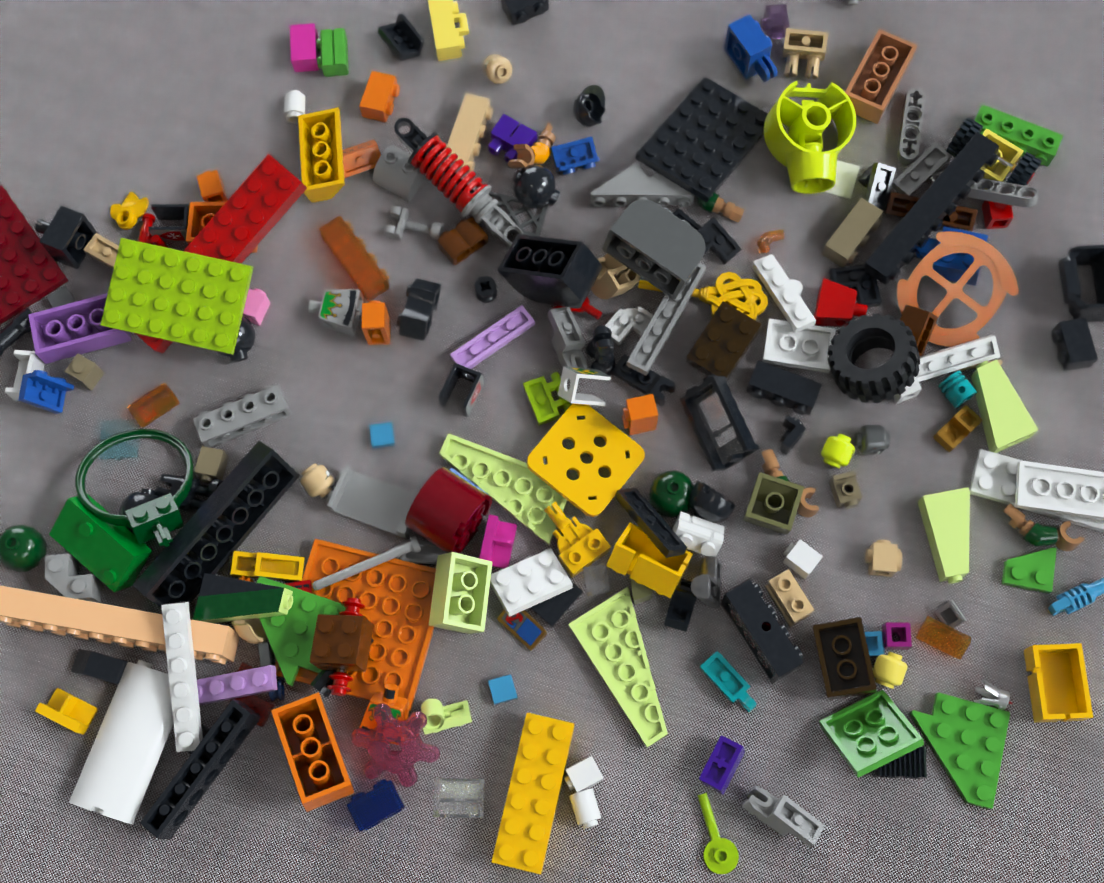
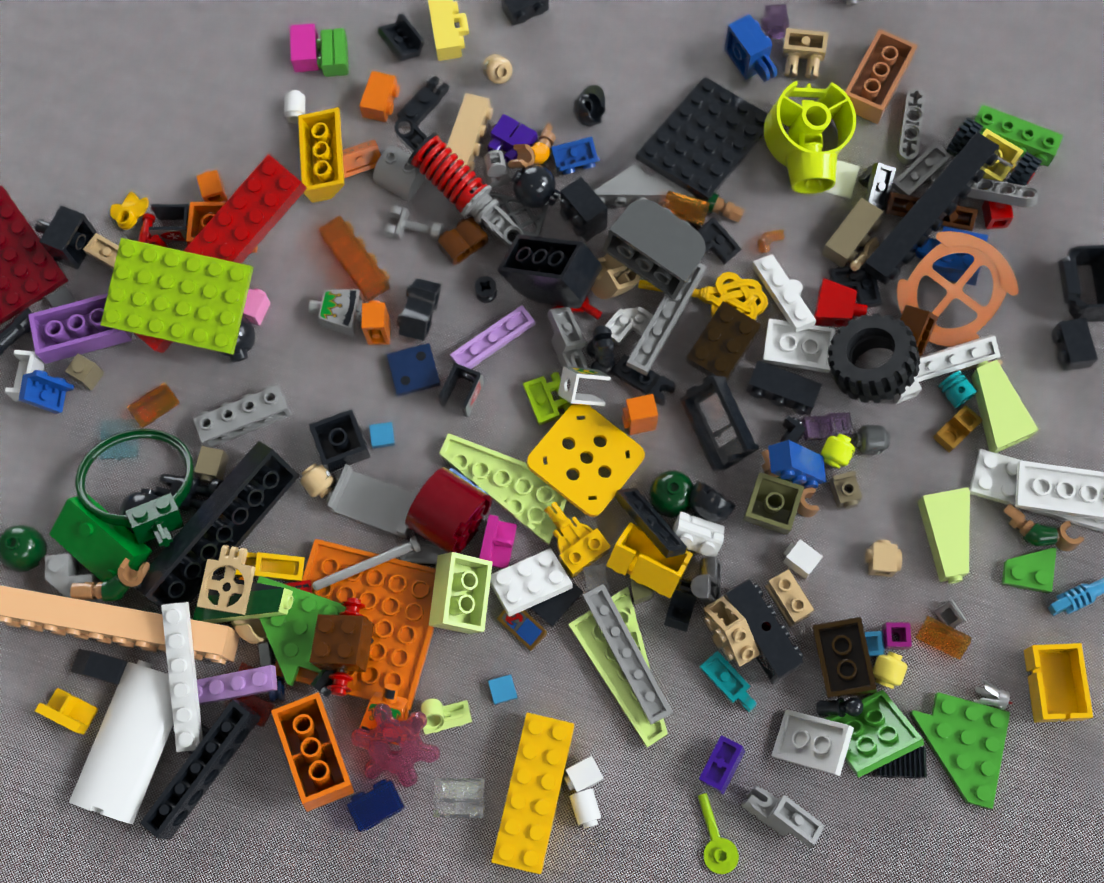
(113, 588): none -> medium nougat piece
(231, 562): none -> tan piece
(339, 440): none -> black brick
(413, 369): none -> dark blue tile
(424, 101): none -> black hinge
(496, 169): none -> light grey leg
(583, 209): none -> black brick
(627, 654): none -> light grey plate
(687, 207): none -> clear orange plate
(730, 631): none -> tan brick
(797, 464): none -> blue brick
(812, 742): none -> white plate
(824, 426): none -> clear purple slope
(852, 706): none -> black pin
(869, 249): none -> tan piece

